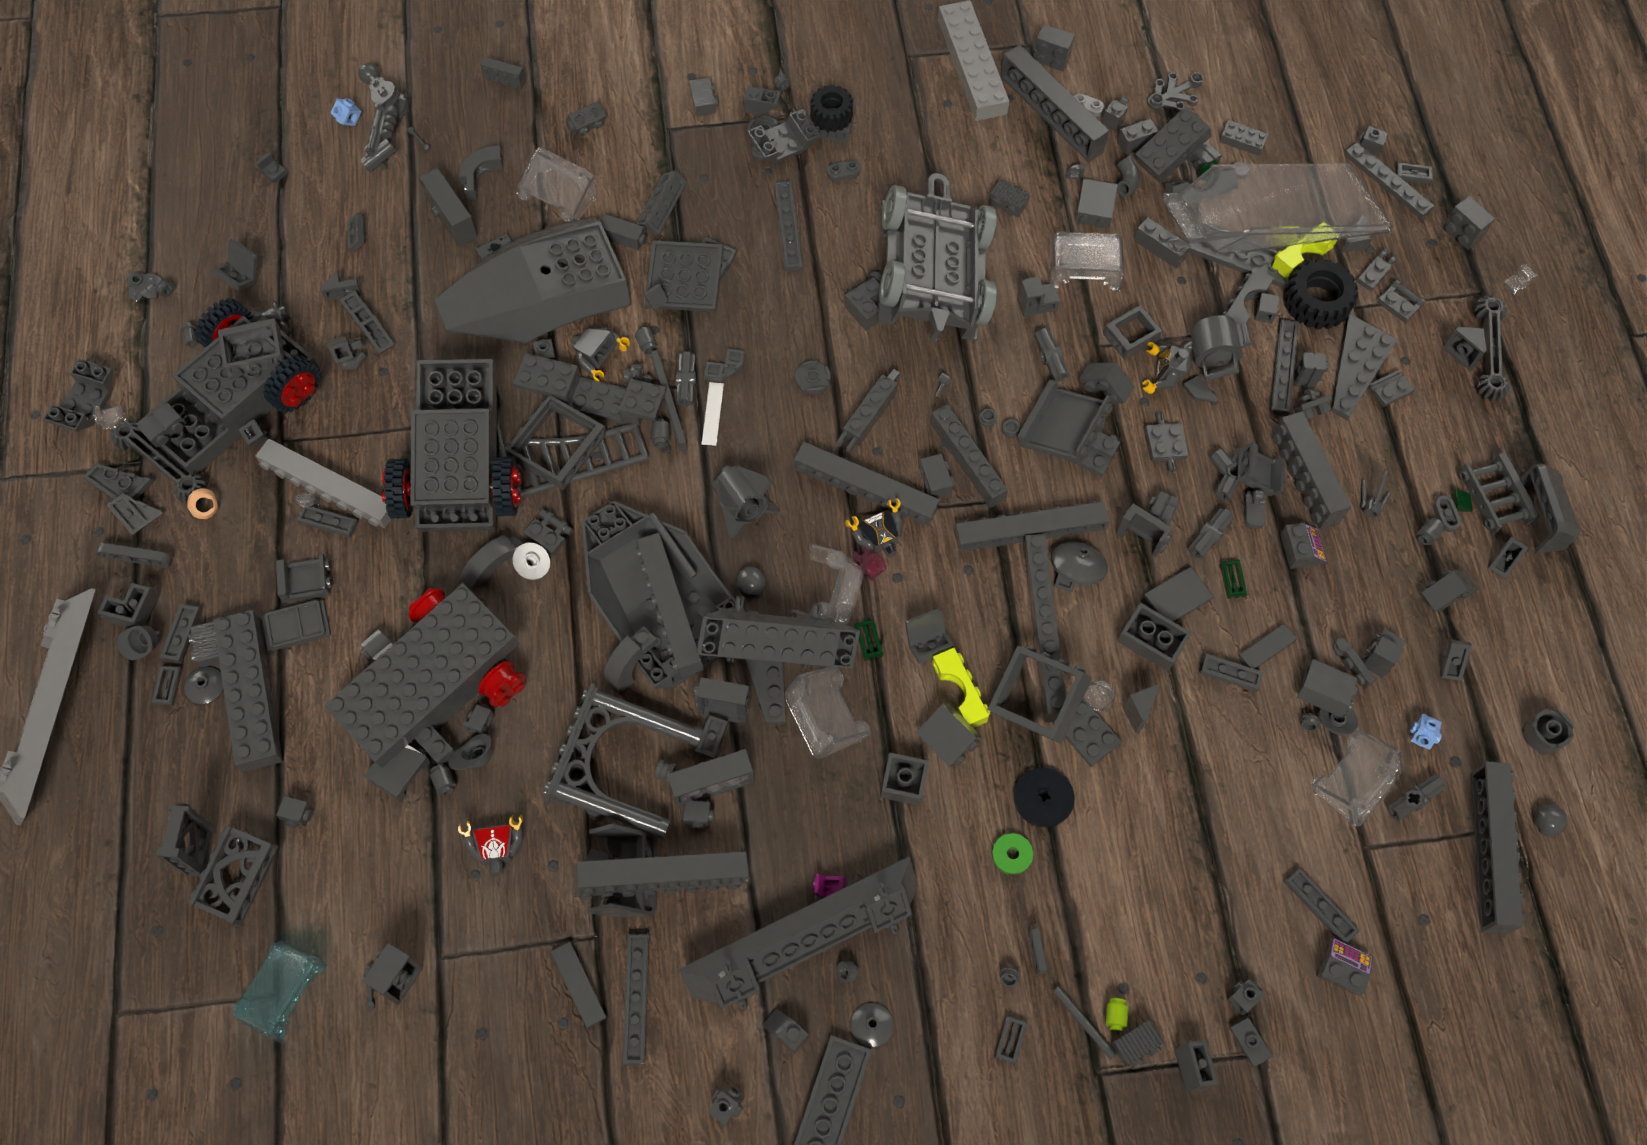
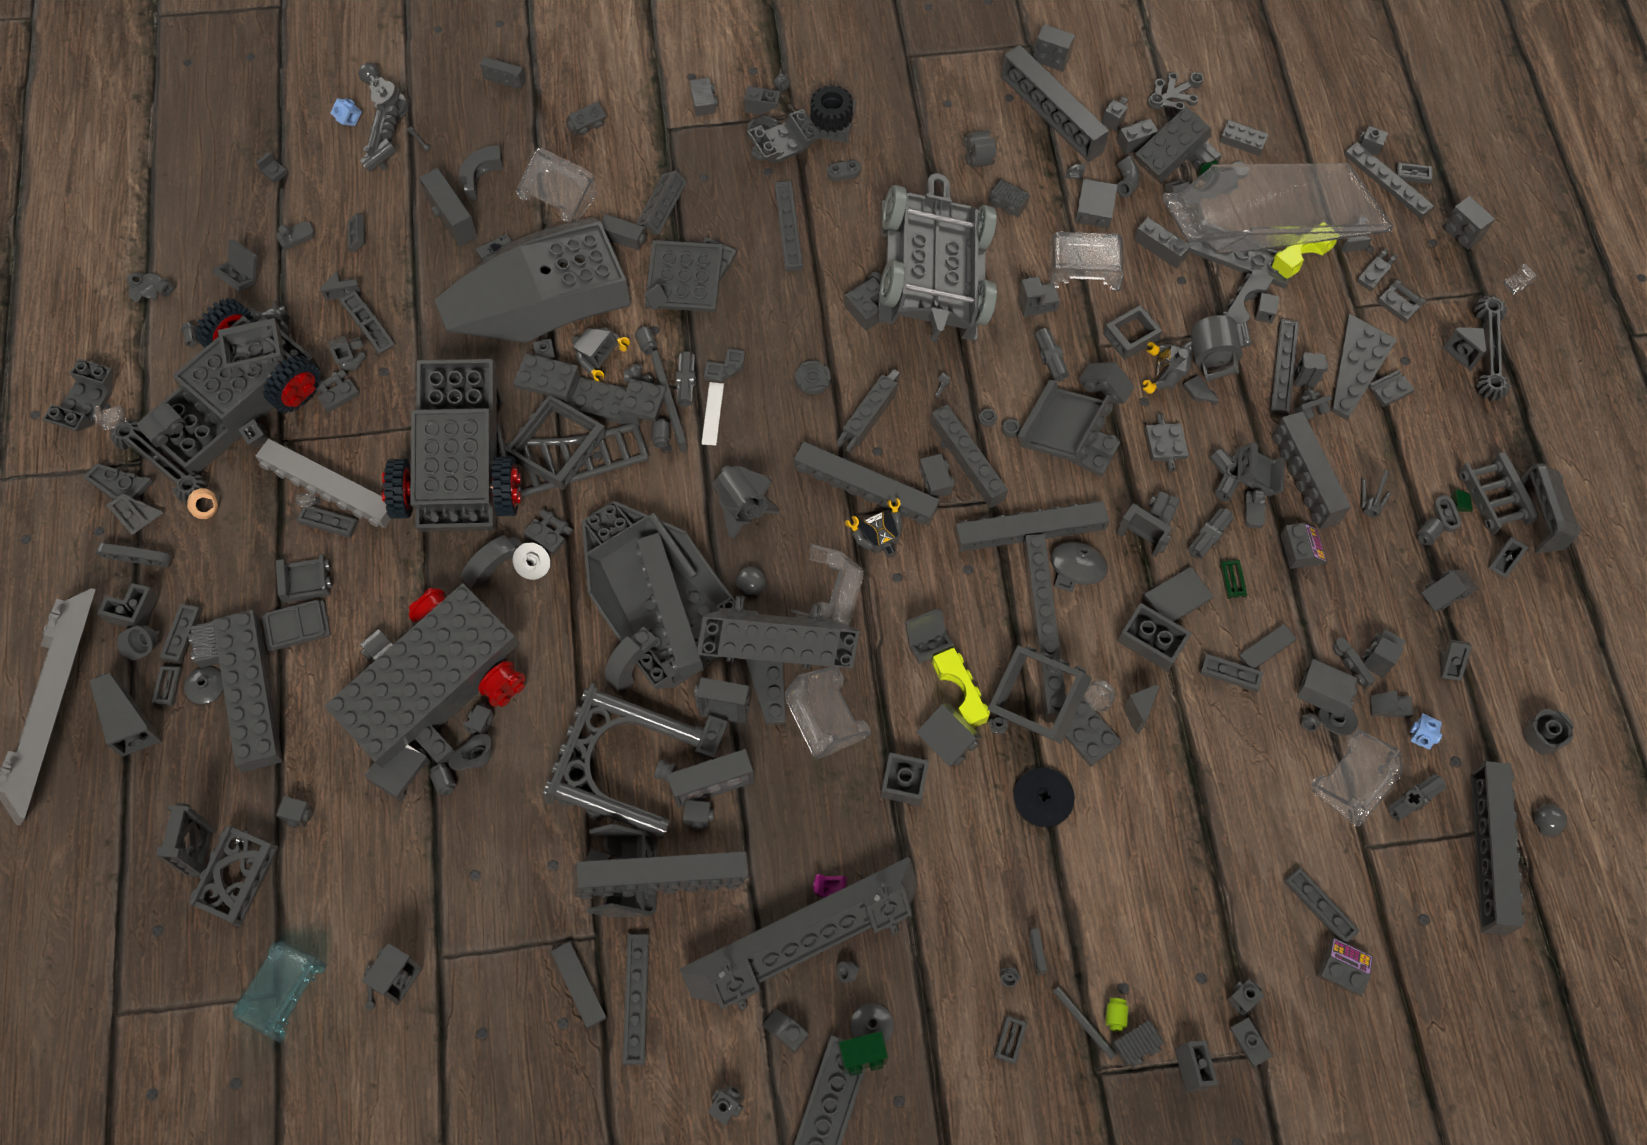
(121, 718): none -> dark grey slope
(294, 235): none -> dark grey piece
(337, 395): none -> dark grey plate
(494, 844): torso -> none
(863, 1053): none -> dark green brick
(871, 565): clear pink plate -> none
(872, 654): dark green tile -> none
(973, 60): light grey brick -> none
(979, 149): none -> dark grey brick
(998, 729): none -> dark grey plate
(1015, 842): bright green tile -> none
(1093, 105): light grey plate -> none
(1325, 276): black tyre -> none
(1391, 705): none -> dark grey slope

